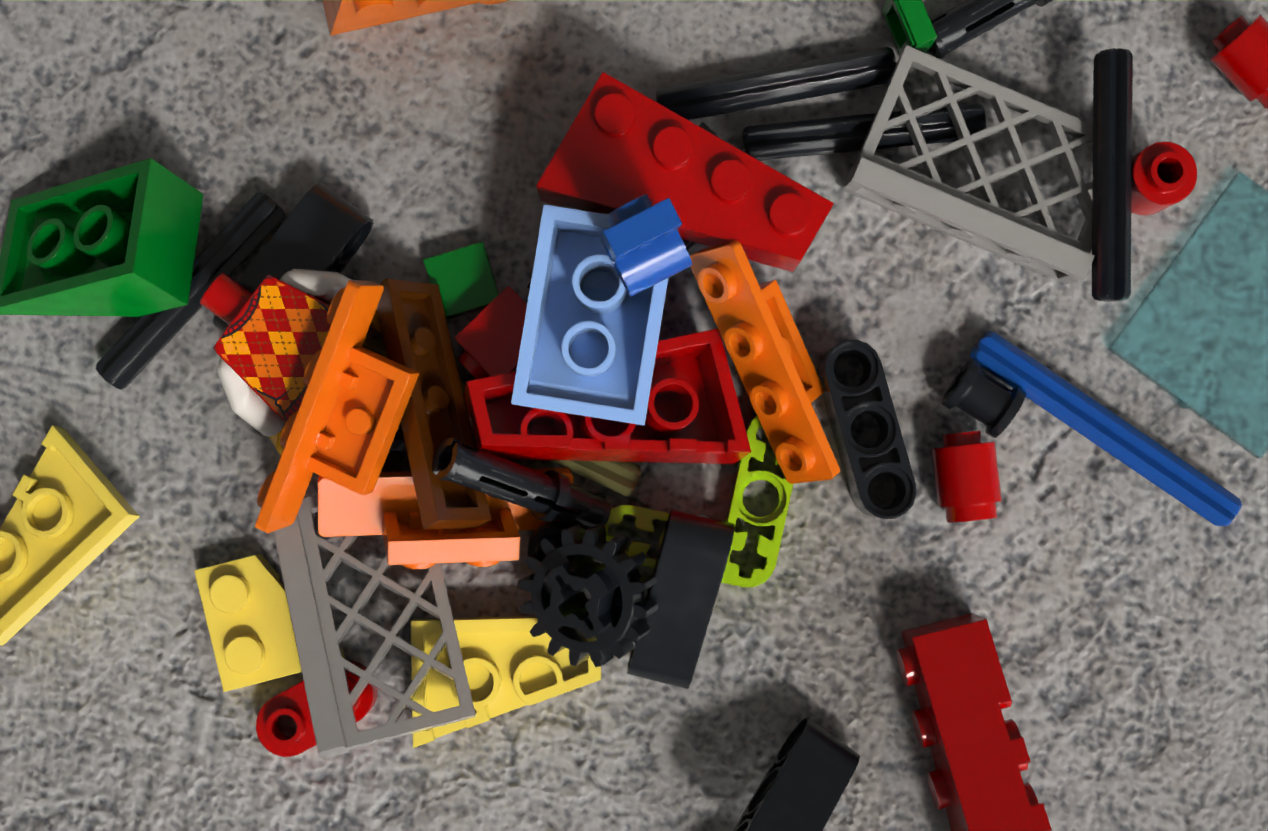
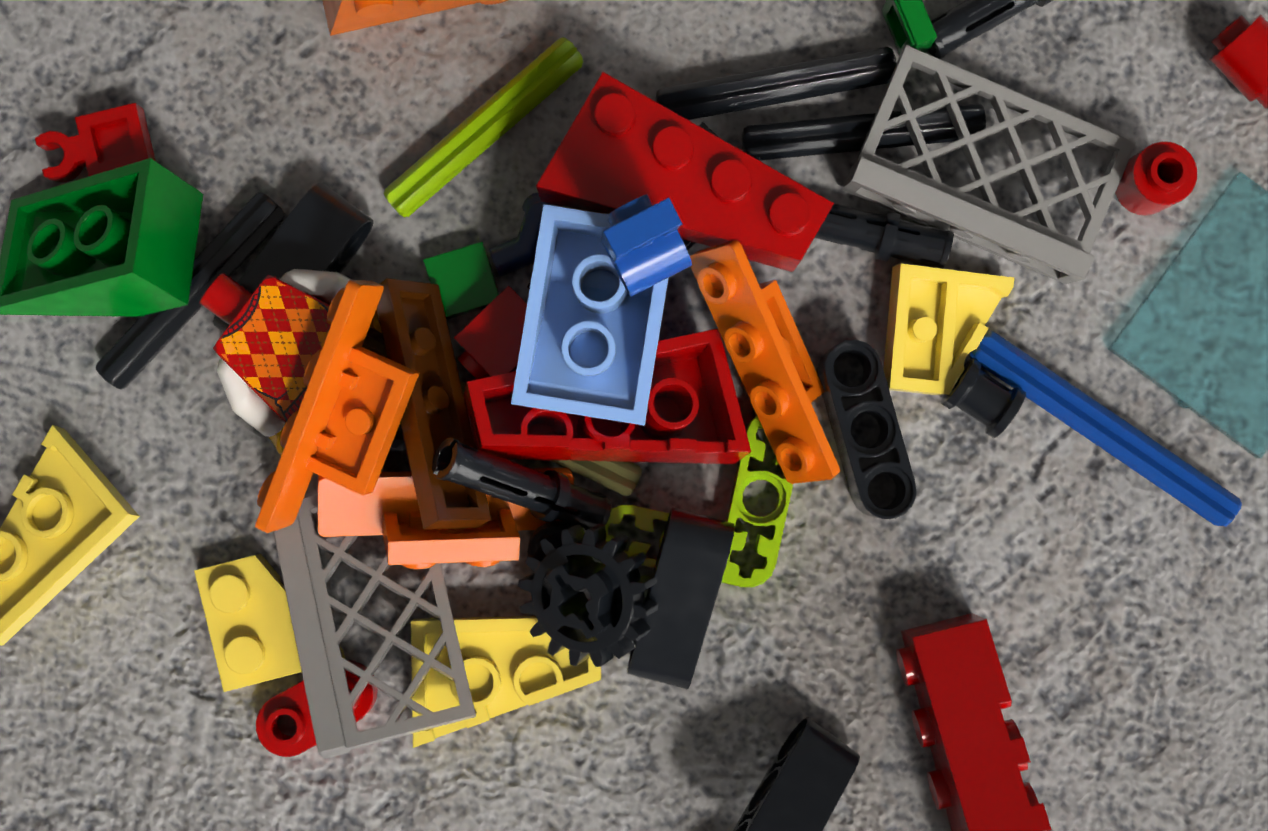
(104, 143): none -> red plate
(484, 127): none -> lime axle
(520, 250): none -> dark blue arm
(887, 236): none -> black pin
(935, 324): none -> light yellow wing
(967, 477): red brick -> none
(1112, 175): black axle -> none

